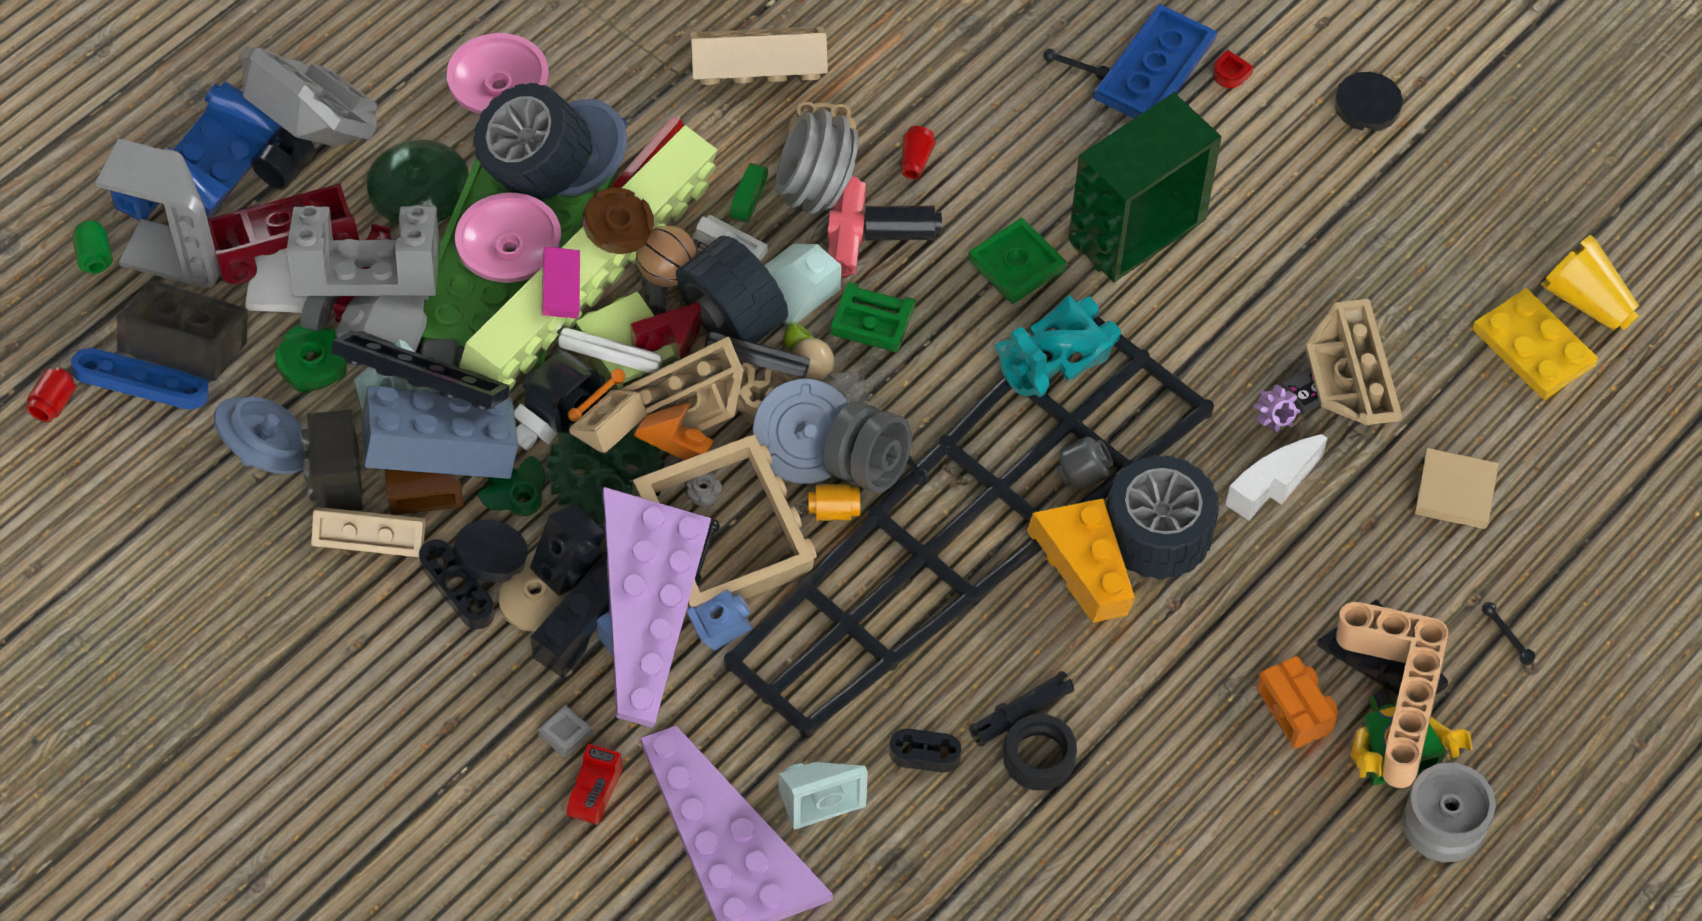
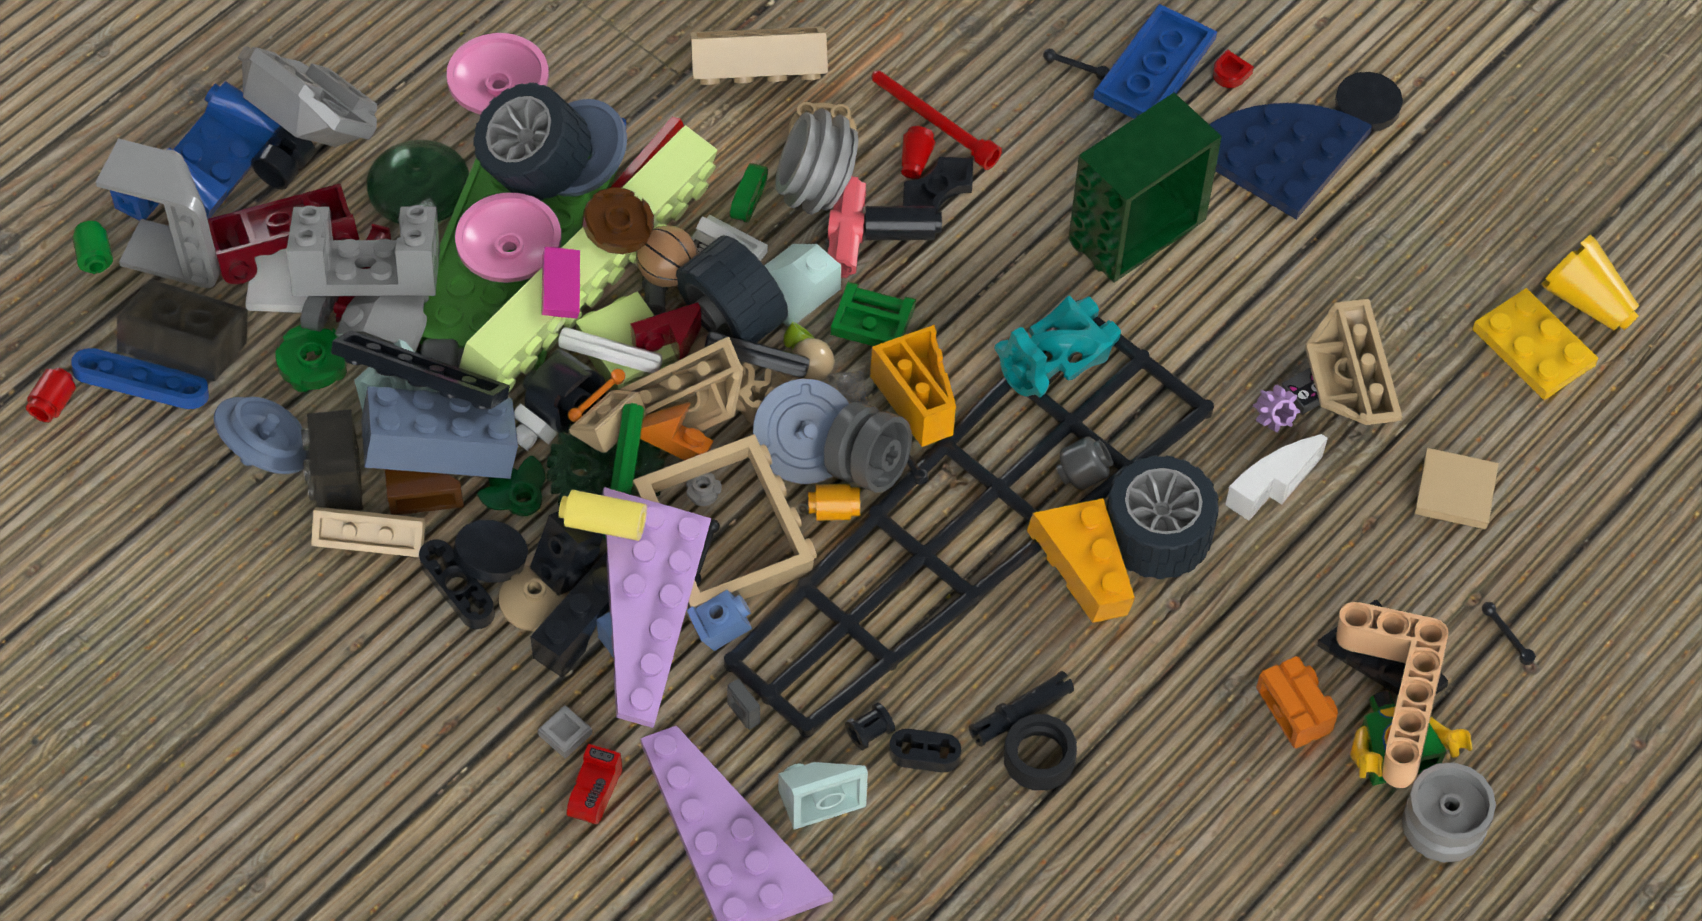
(603, 514): none -> light yellow brick
(627, 448): none -> green axle
(743, 704): none -> dark grey tile
(870, 726): none -> black bush
(915, 383): none -> light orange wedge
(948, 179): none -> black tile
(984, 152): none -> red piece
(1017, 260): green plate -> none
(1286, 150): none -> dark blue plate

